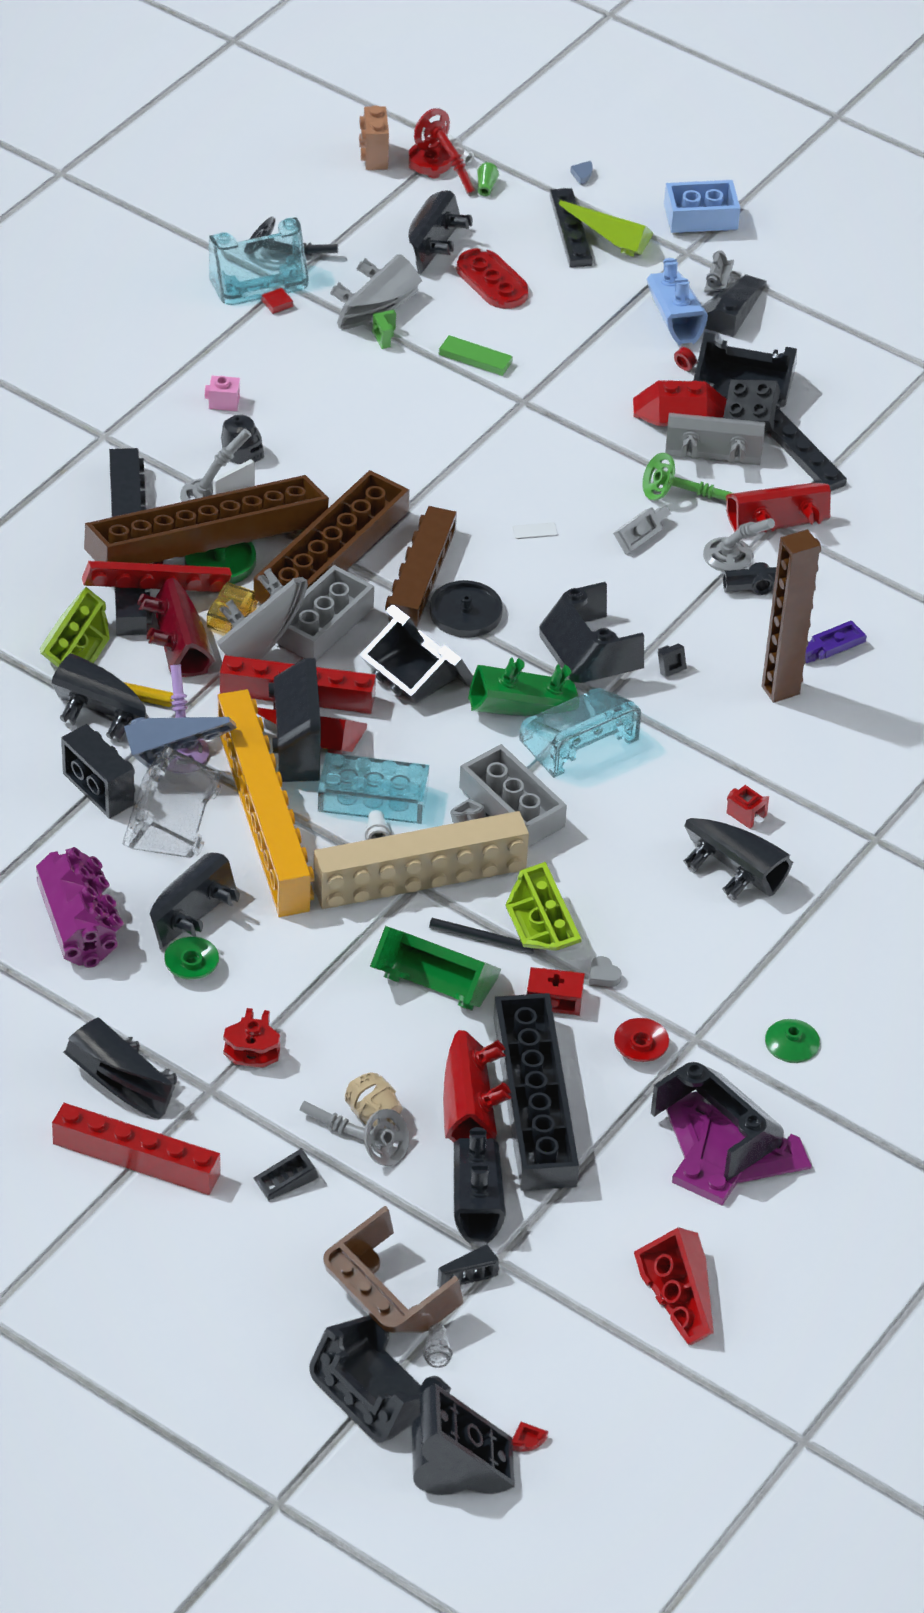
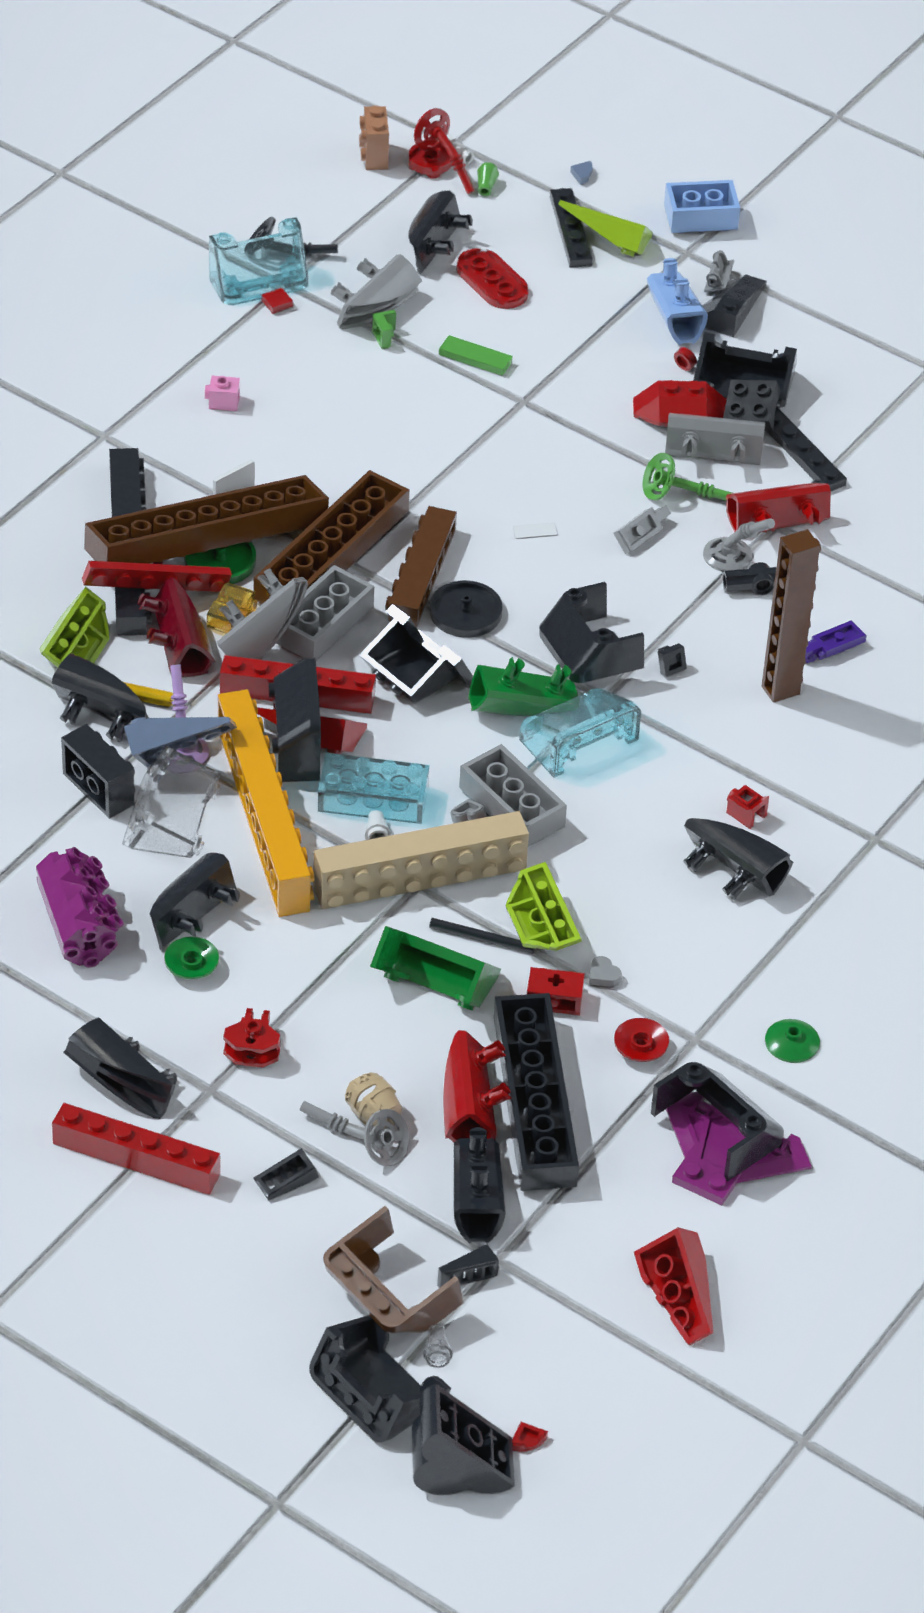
(204, 486): light grey dish -> none
(232, 428): black helmet -> none

